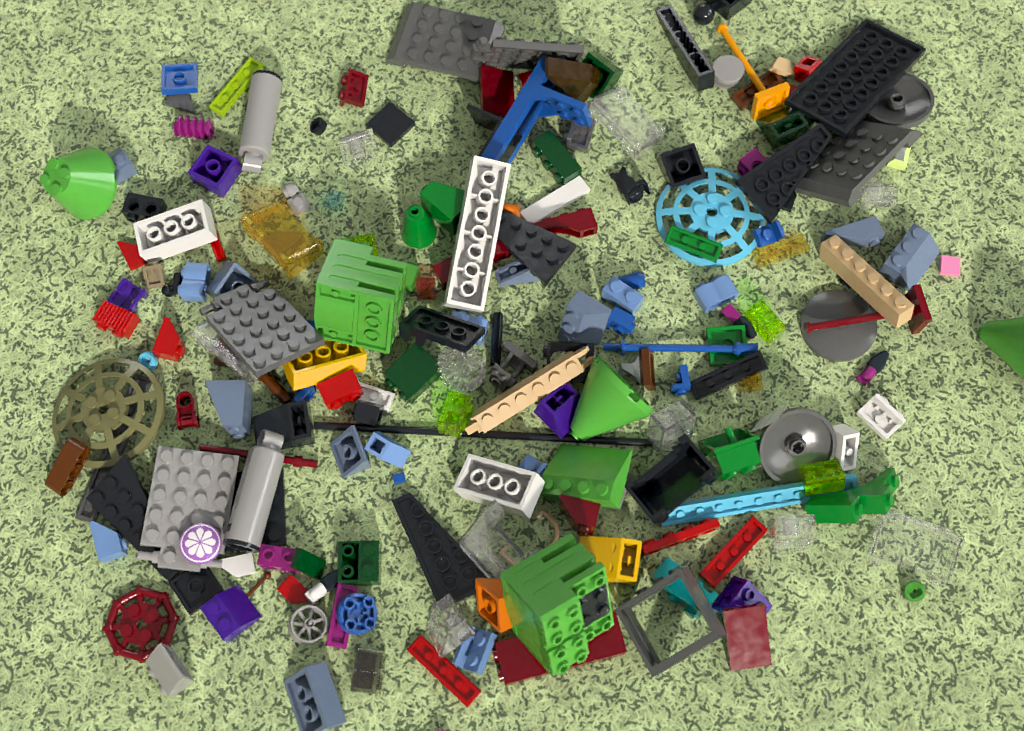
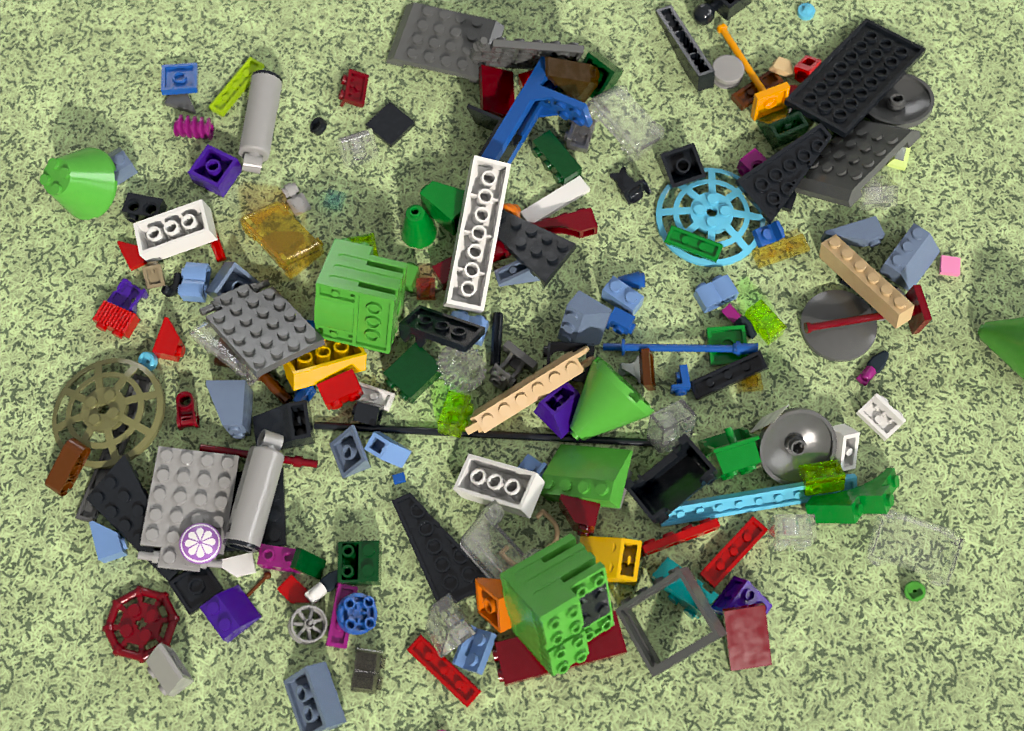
(806, 11): none -> medium azure tile

